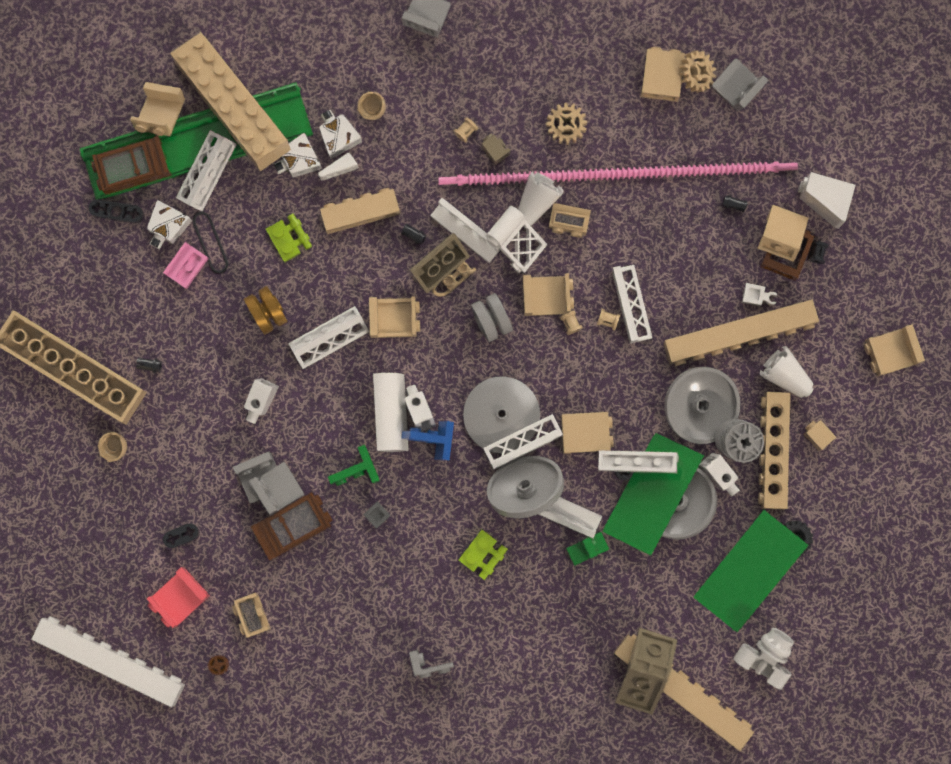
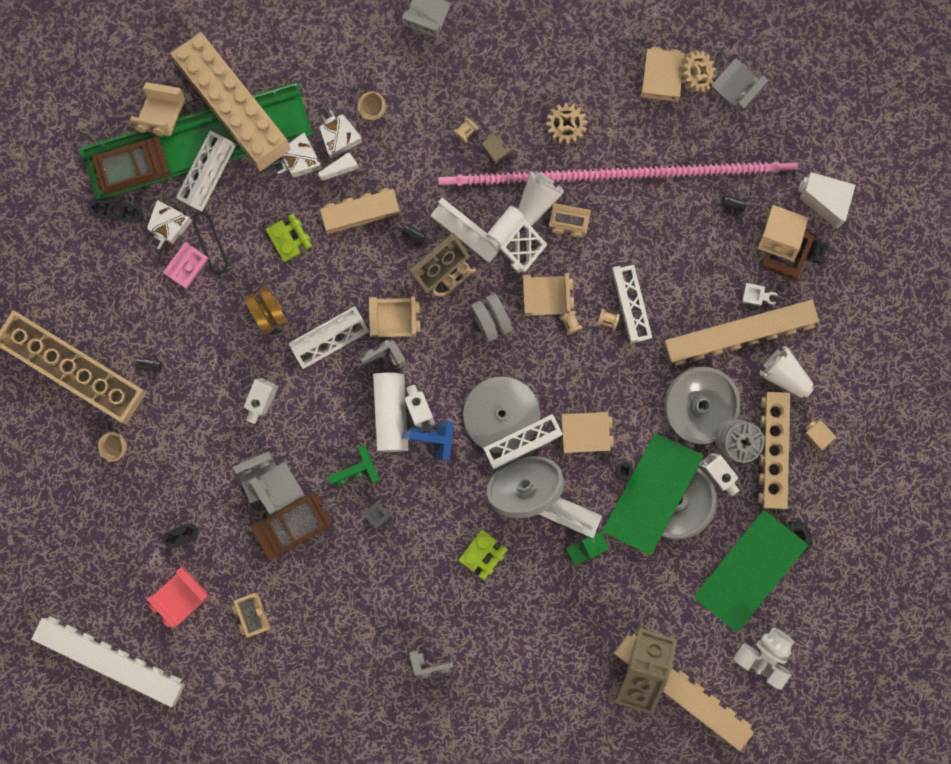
(214, 665): reddish brown wheel -> none
(385, 348): none -> light grey bracket
(638, 461): white fence -> none
(894, 351): tan panel -> none

